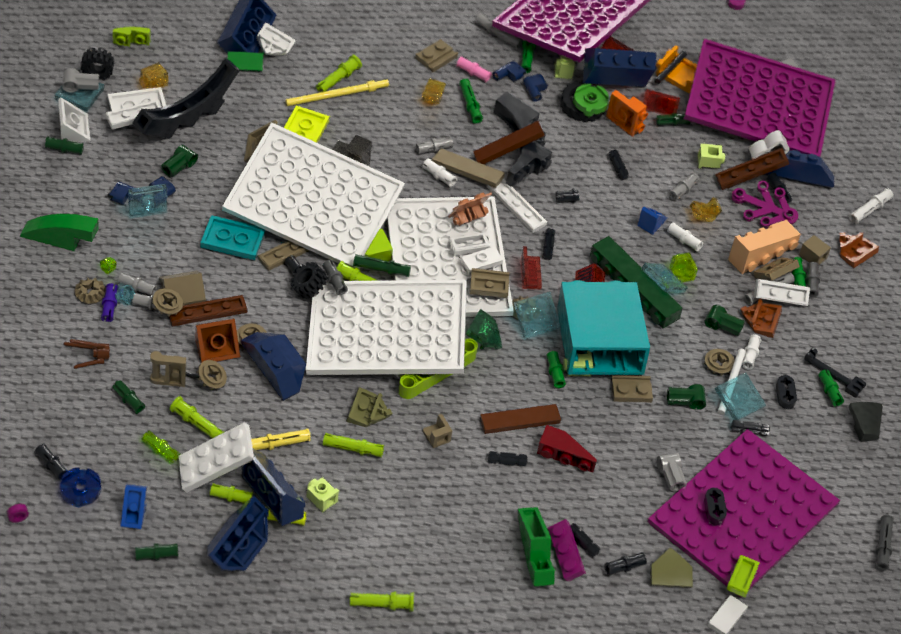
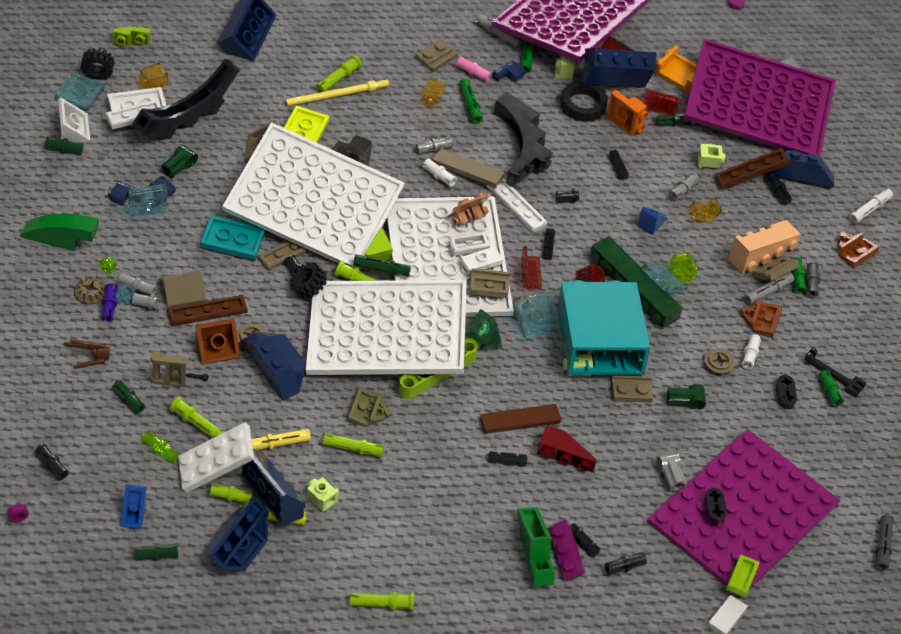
(74, 80): light grey piece -> none
(83, 496): clear blue plate -> none
(167, 295): dark tan gear -> none
(212, 367): dark tan gear -> none
(247, 61): green tile -> none
(274, 41): white slope -> none
(335, 277): dark grey pin -> none
(438, 433): dark tan panel -> none
(509, 143): reddish brown tile -> none
(534, 85): dark blue piece -> none
(556, 369): green pin -> none
(587, 106): bright green plate -> none
(670, 67): black bar -> none
(671, 571): olive slope -> none
(685, 237): white pin -> none
(719, 318): dark green piece -> none
(734, 373): white bar -> none
(740, 396): clear light blue plate -> none
(754, 427): black axle -> none
(766, 207): magenta plant -> none
(771, 143): white brick -> none
(781, 292): white tile -> none
(814, 250): dark tan panel -> none
(867, 419): pearl dark grey slope -> none

